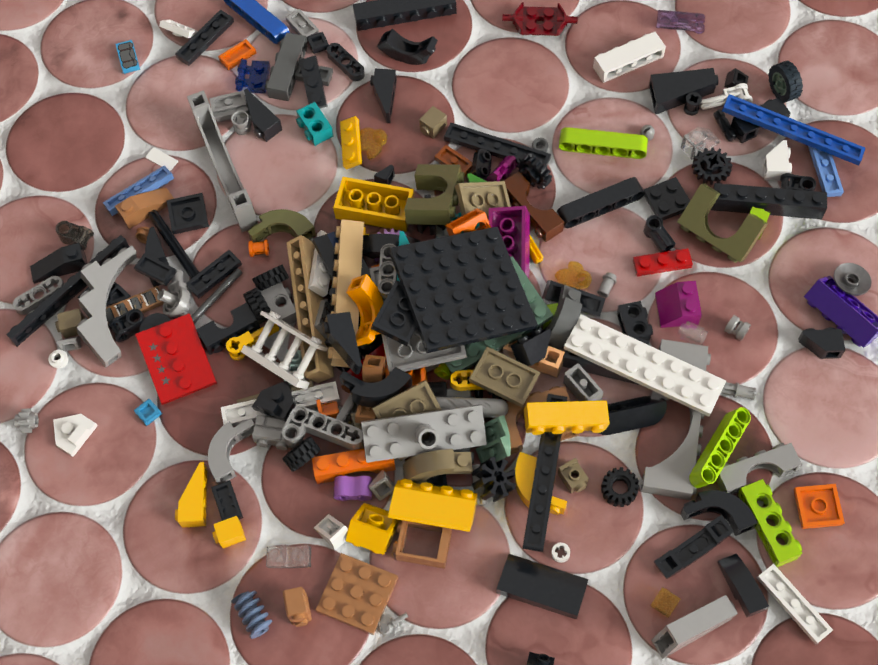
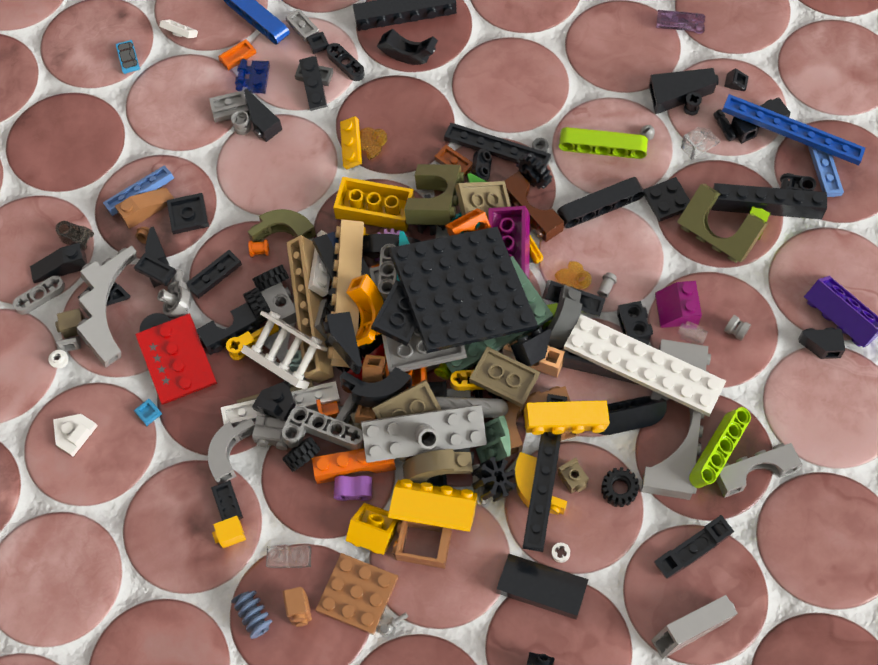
(26, 420): light grey gear -> none
(60, 297): black plate -> none
(126, 324): black piece -> none
(143, 301): tile -> none
(161, 158): white sticker -> none
(173, 243): black axle -> none
(193, 502): yellow slope -> none
(204, 37): black plate -> none
(211, 135): light grey arch -> none
(211, 300): dark grey bar -> none
(283, 73): dark grey brick -> none
(316, 122): teal brick -> none
(332, 531): white slope -> none
(382, 485): light grey slope -> none
(384, 87): black slope -> none
(385, 176): black slope -> none
(433, 122): dark tan brick -> none
(503, 170): magenta slope -> none
(553, 18): dark red plate -> none
(582, 384): light grey brick -> none
(629, 57): white brick -> none
(659, 234): black piece -> none
(662, 262): red plate -> none
(665, 602): clear yellow plate -> none
(718, 171): black gear -> none
(725, 504): black arch -> none
(739, 91): white connector -> none
(739, 390): light grey axle -> none
(743, 585): black slope -> none
(777, 162): white slope -> none
(778, 553): lime brick -> none
(785, 81): black wheel -> none
(794, 604): white plate -> none
(818, 506): orange plate -> none
(852, 279): flat silver dish -> none

